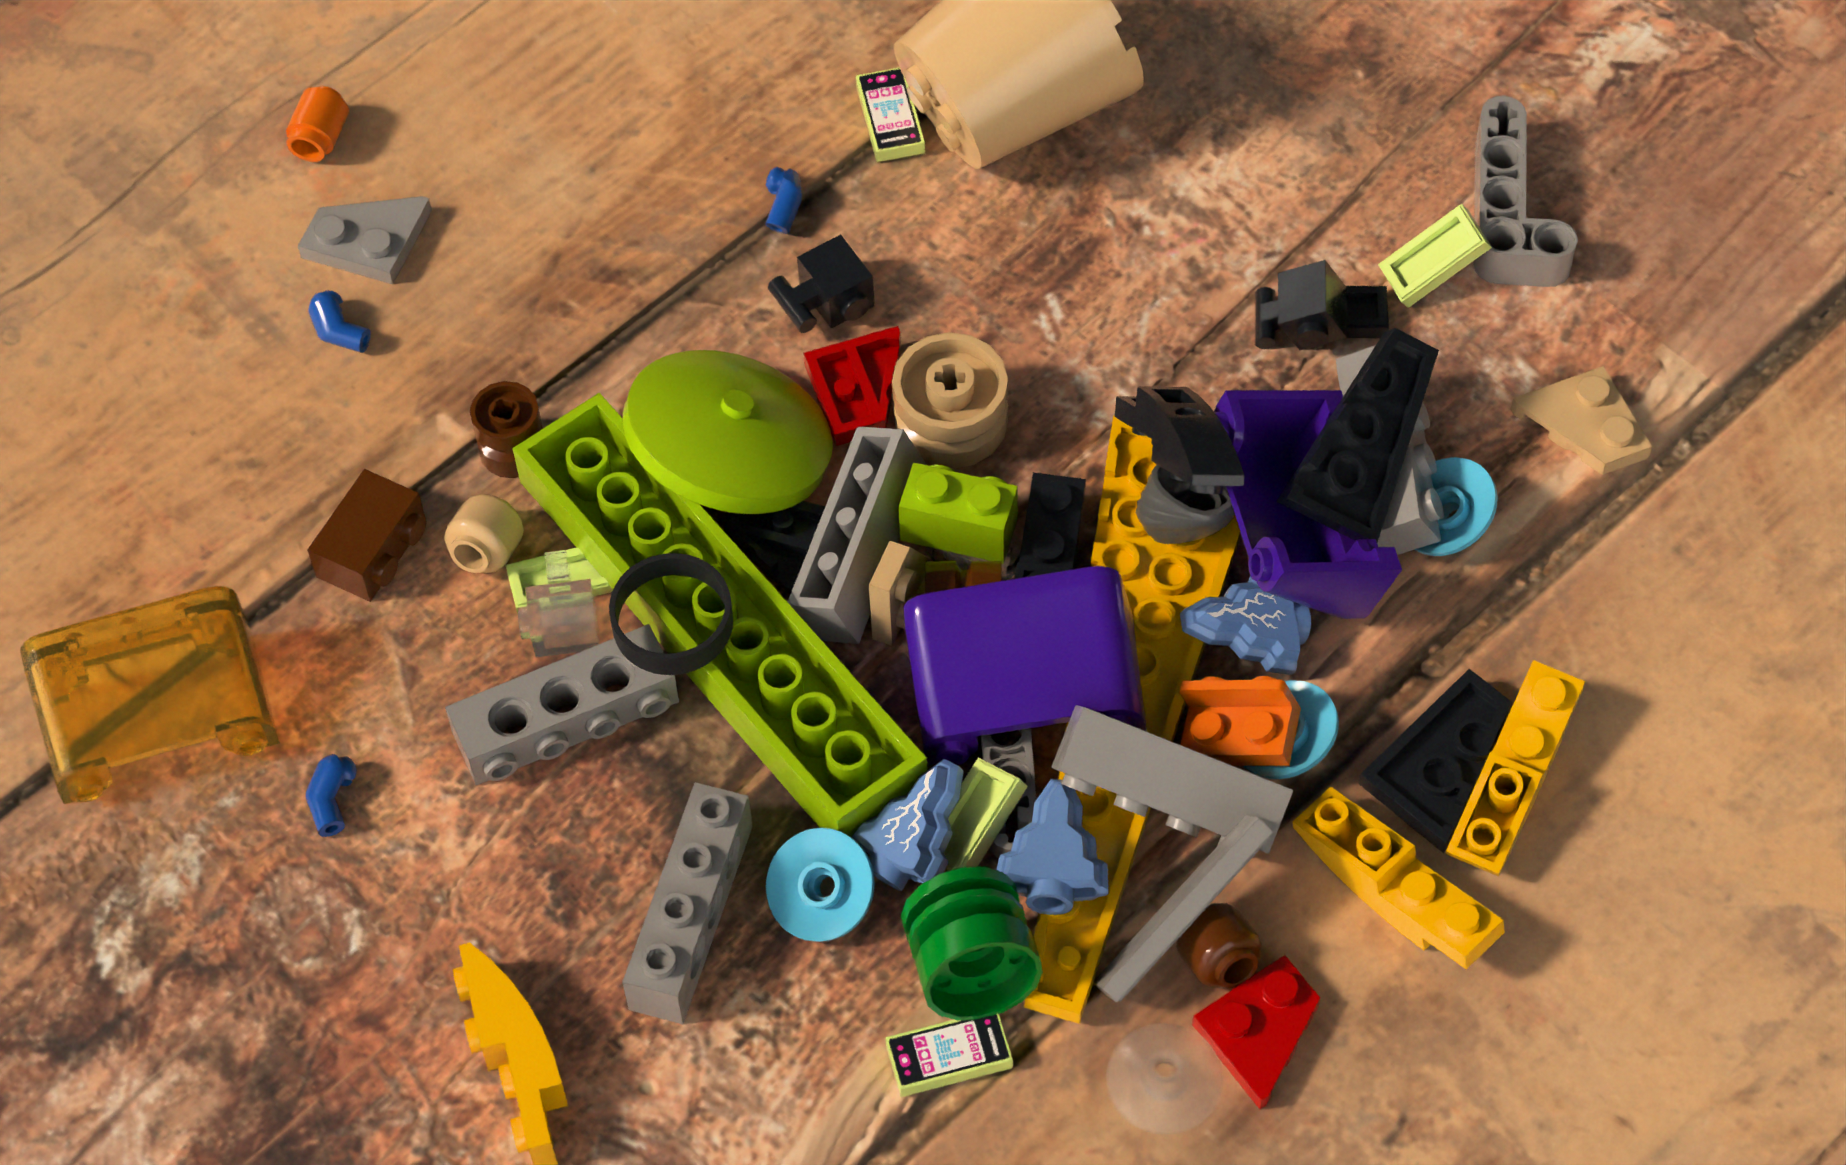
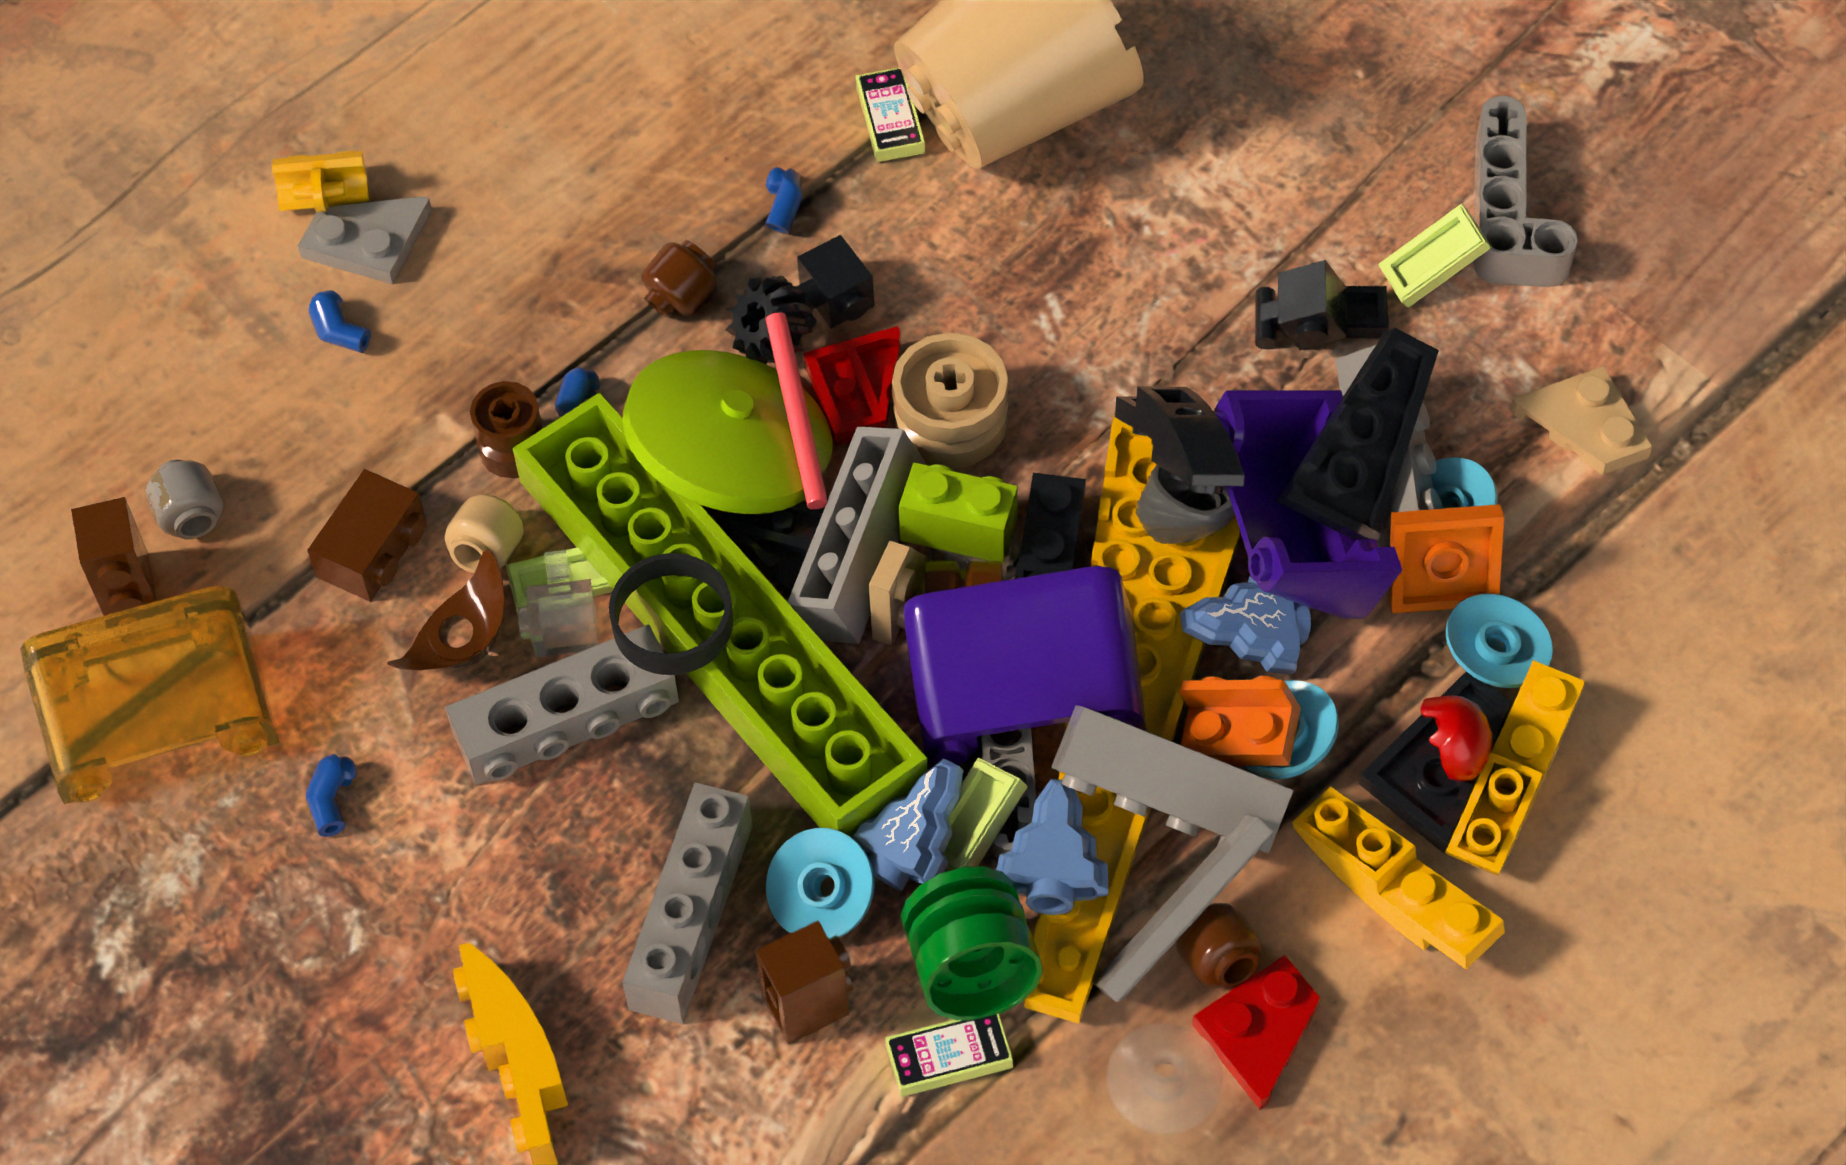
(113, 555): none -> reddish brown brick
(184, 499): none -> light grey head
(316, 123): orange brick -> none
(321, 180): none -> yellow hips
(479, 602): none -> reddish brown piece
(575, 388): none -> blue arm
(679, 279): none -> reddish brown head
(758, 301): none -> black gear
(796, 411): none -> coral bar
(805, 981): none -> reddish brown brick
(1445, 556): none -> orange plate
(1461, 735): none -> red hair
(1497, 639): none -> medium azure dish

